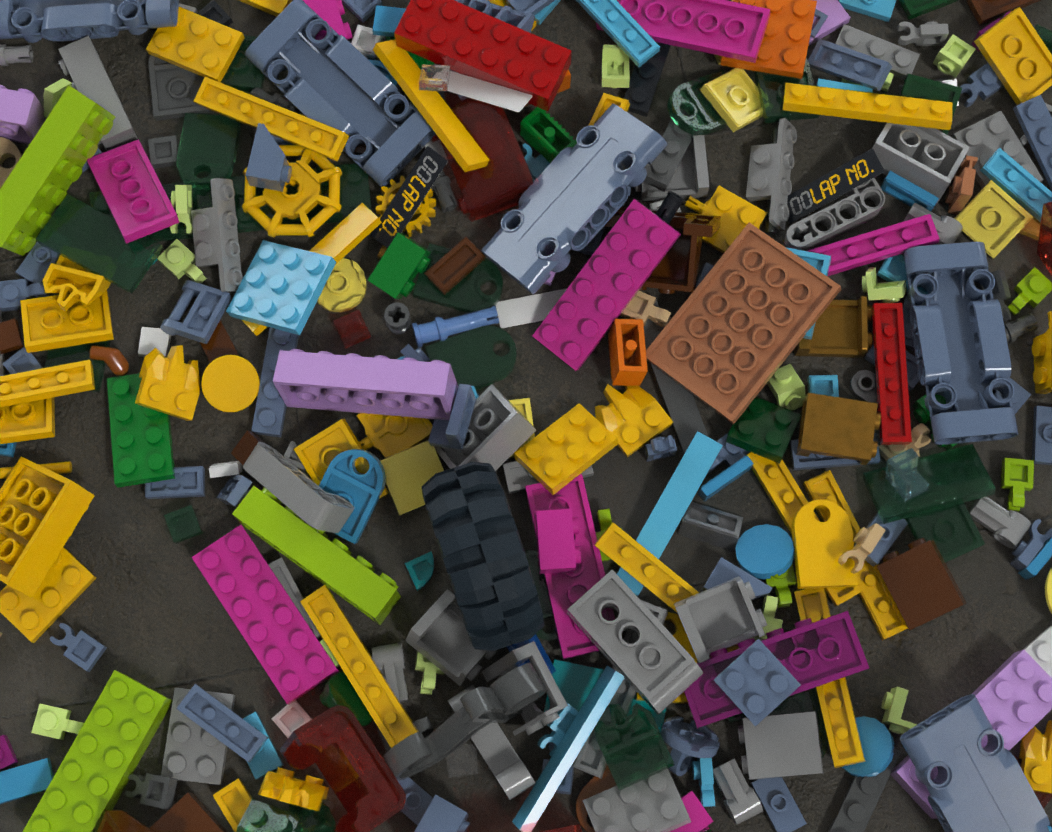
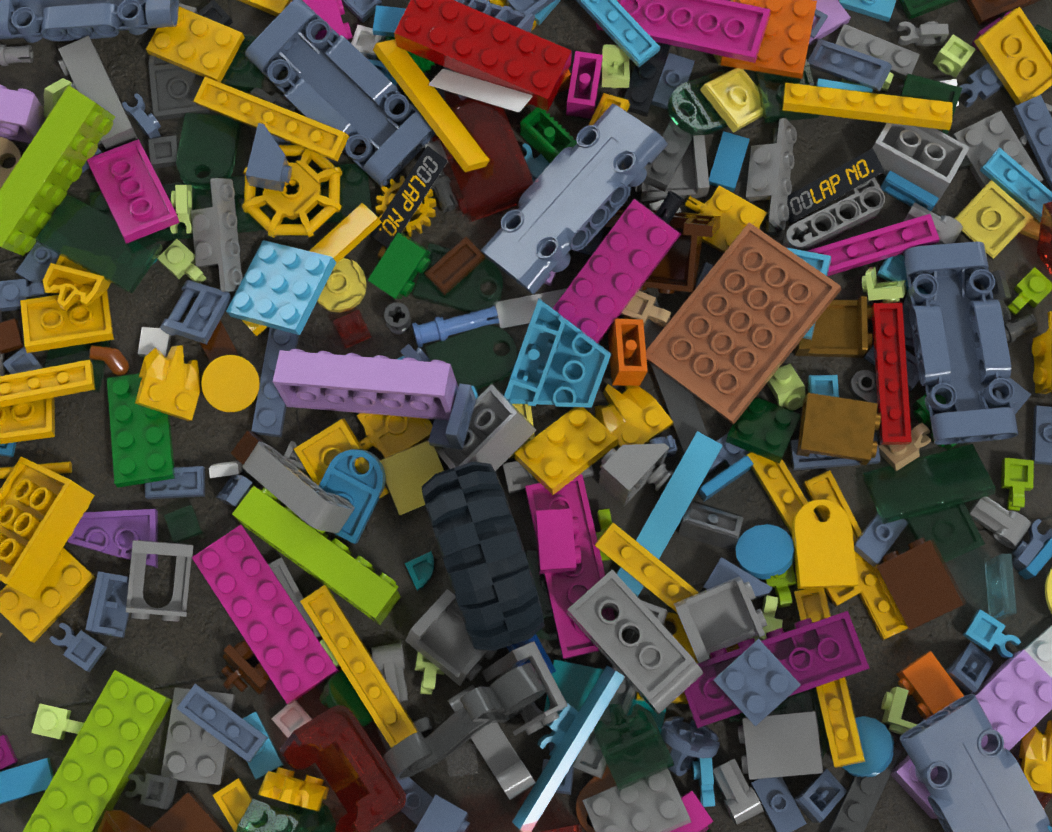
(108, 605): none -> sand blue hinge
(115, 530): none -> medium lavender wing
(149, 123): none -> sand blue plate
(178, 604): none -> light grey panel
(237, 659): none -> reddish brown hips
(434, 77): clear tile -> none
(556, 363): none -> medium azure wedge
(584, 84): none -> dark pink brick
(629, 468): none -> light grey slope
(660, 477): none -> light grey bush
(675, 72): none -> sand blue plate
(728, 161): none -> dark azure tile
(820, 796): none -> sand blue slope
(866, 541): tan plate -> none
(904, 476): clear light blue panel -> none
(929, 685): none -> orange brick
(962, 186): nougat plate -> none
(969, 669): none -> sand blue slope
(987, 632): none -> medium azure plate
(1000, 587): none -> clear light blue plate

